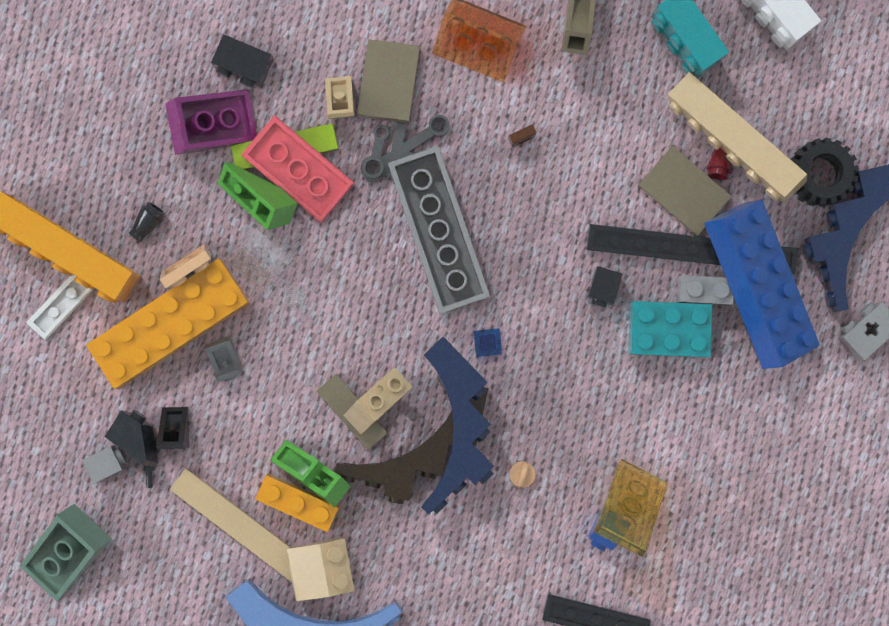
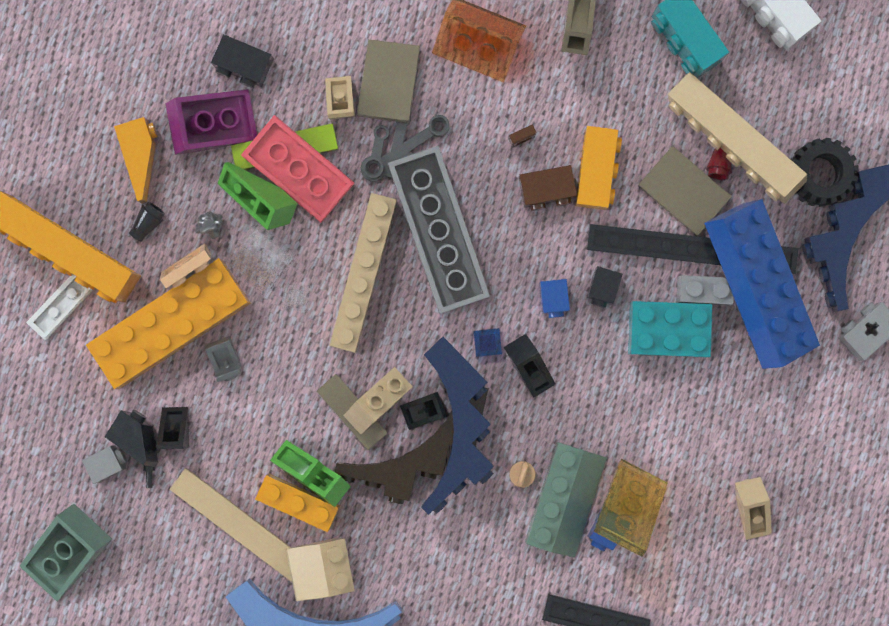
(138, 150): none -> light orange slope
(208, 224): none -> flat silver plant
(363, 272): none -> tan brick
(423, 410): none -> black slope
(529, 365): none -> black slope
(547, 187): none -> reddish brown brick
(554, 297): none -> blue brick
(565, 500): none -> sand green slope
(598, 168): none -> light orange brick
(753, 507): none -> tan slope

